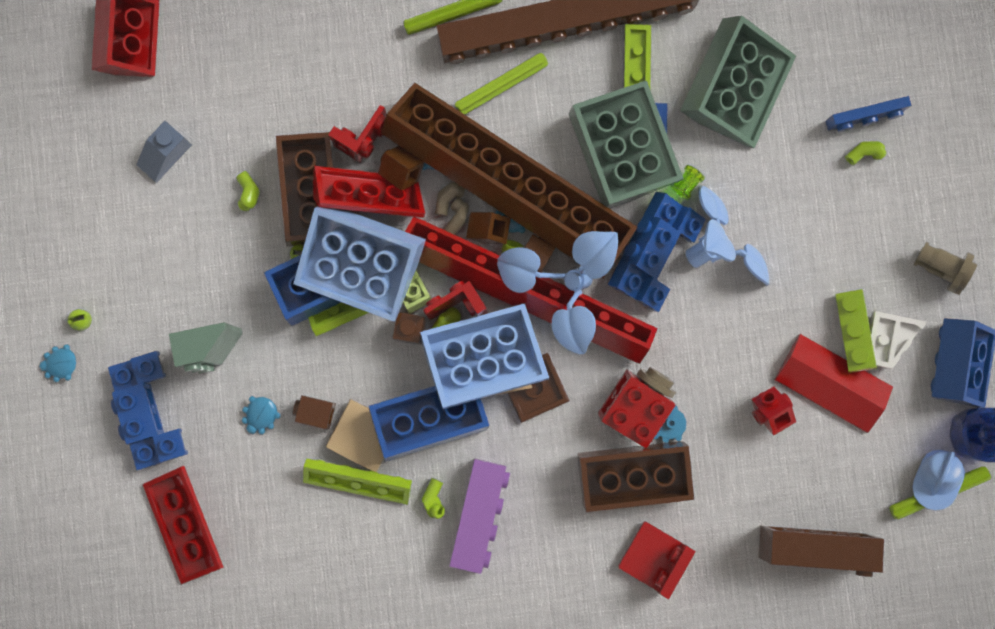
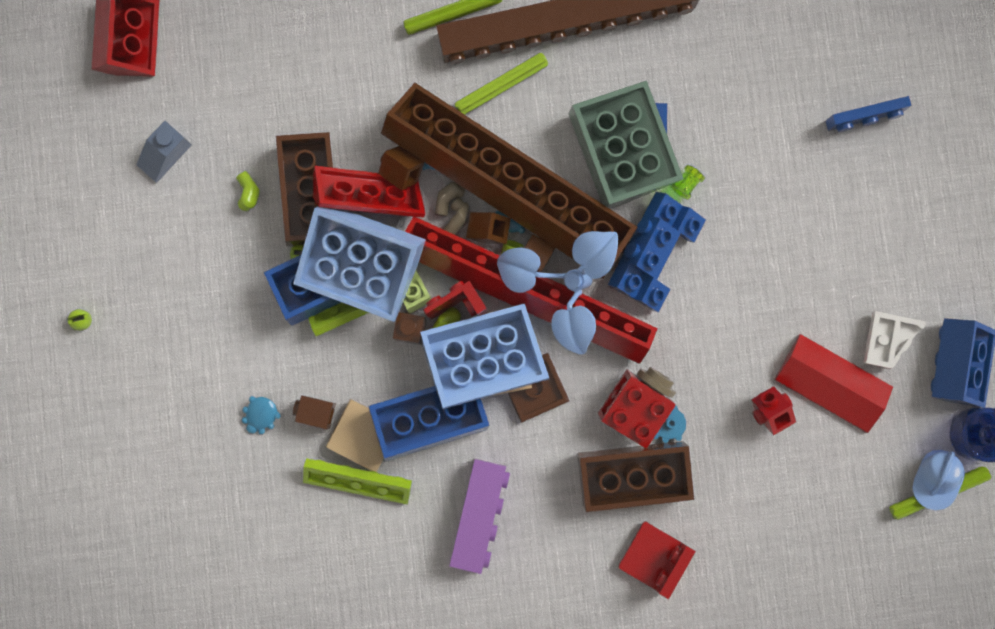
(59, 363): dark azure piece -> none
(139, 414): blue bracket -> none
(182, 525): red slope -> none
(203, 346): sand green slope -> none
(362, 147): red bracket -> none
(431, 500): lime arm -> none
(637, 54): lime plate -> none
(715, 243): light blue plant -> none
(738, 81): sand green slope -> none
(822, 549): reddish brown brick -> none
(856, 331): lime plate -> none
(866, 148): lime arm -> none
(947, 266): dark tan piece -> none

